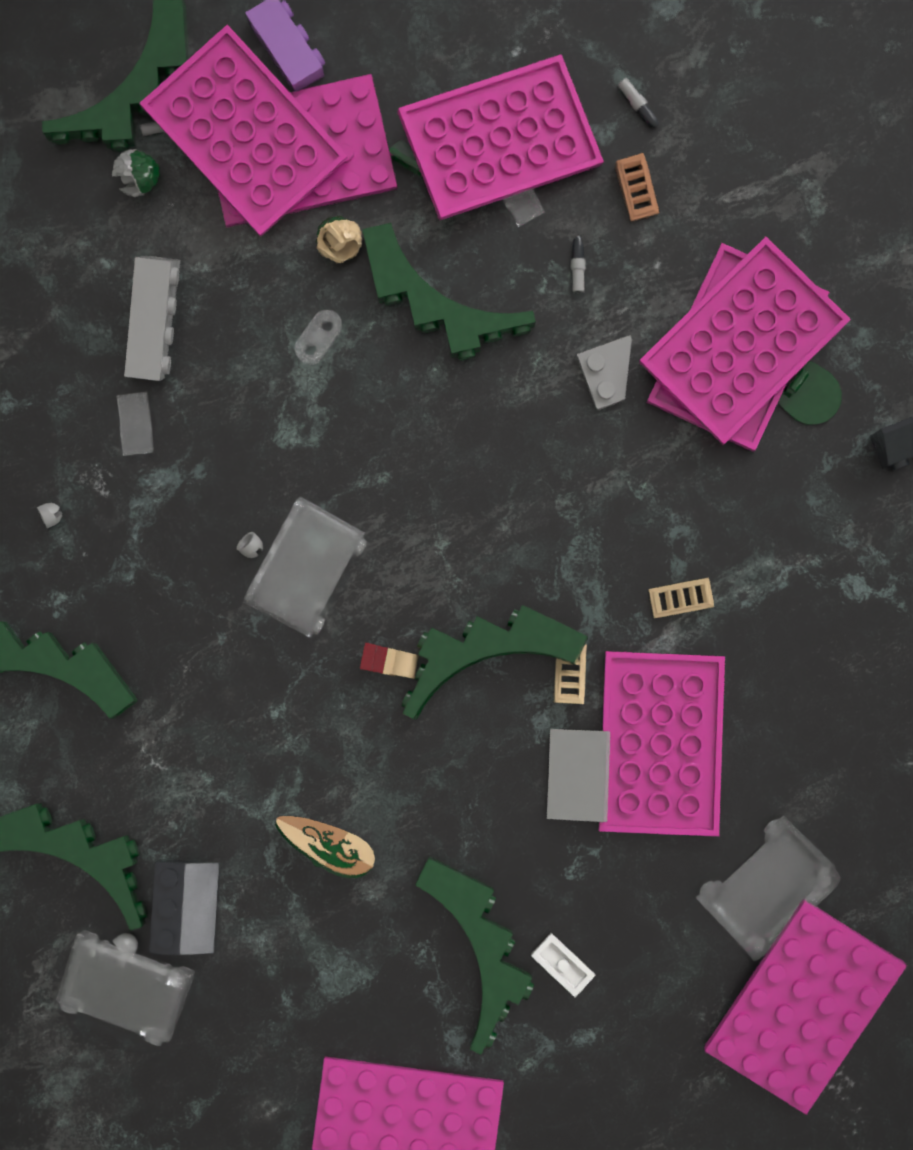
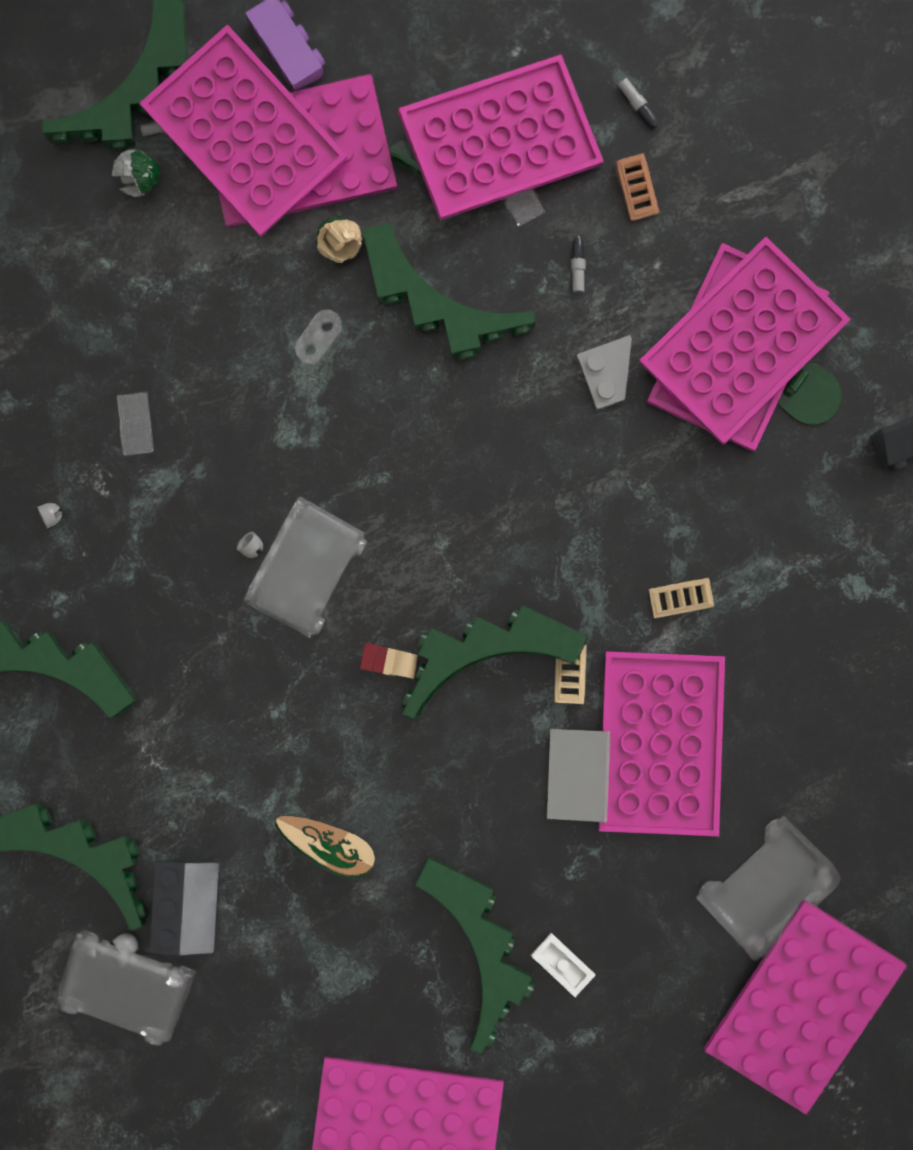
(151, 317): light grey wedge -> none

